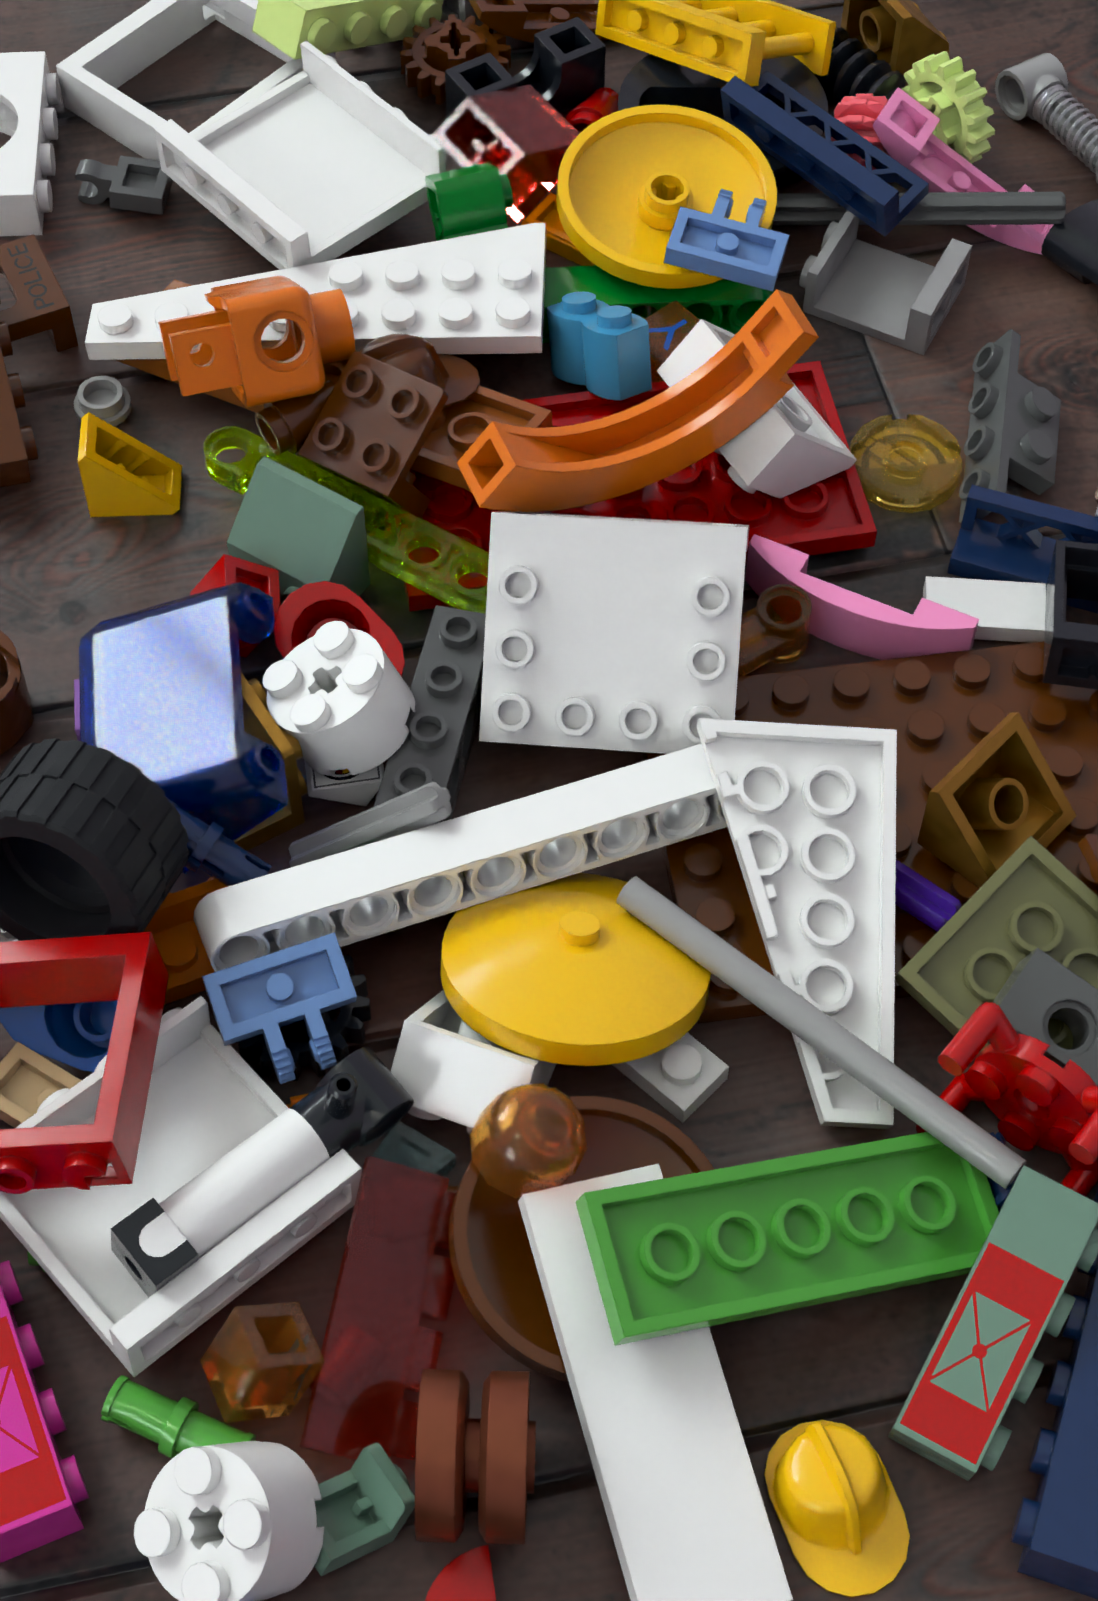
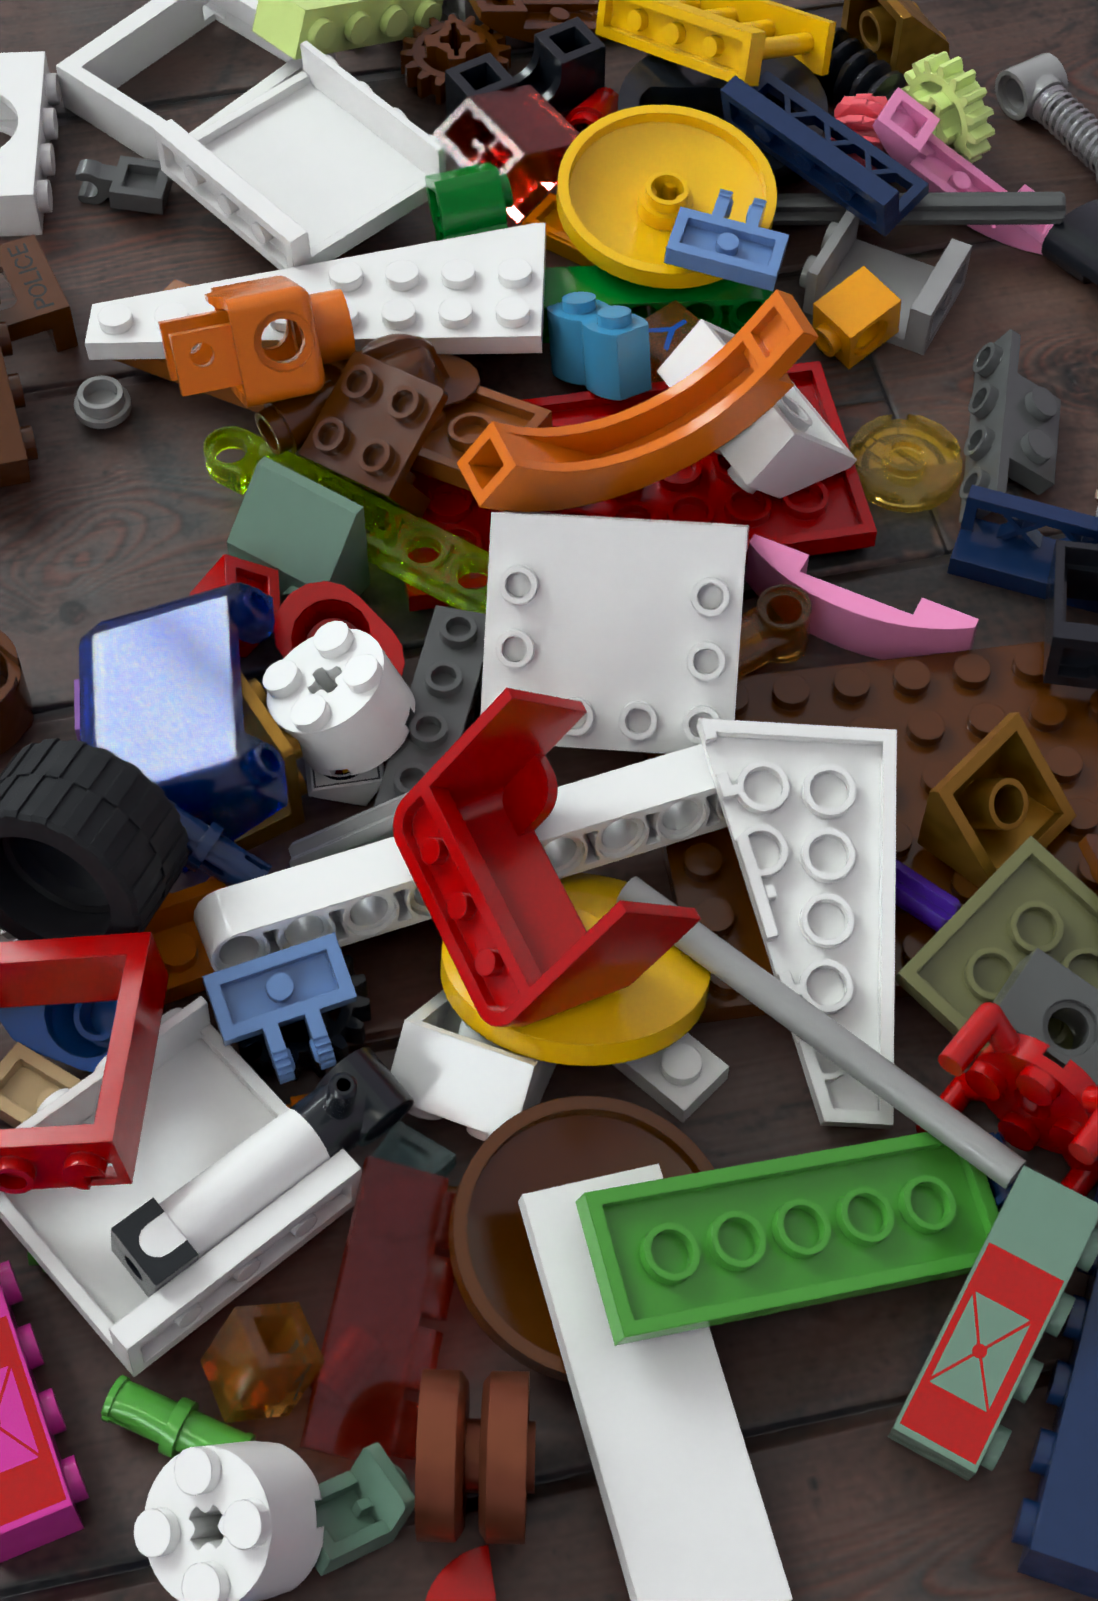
(125, 474): yellow slope -> none
(492, 884): none -> red windscreen
(528, 1139): clear orange hair -> none
(837, 1507): yellow piece -> none
(856, 317): none -> light orange brick
(1004, 608): white tile -> none

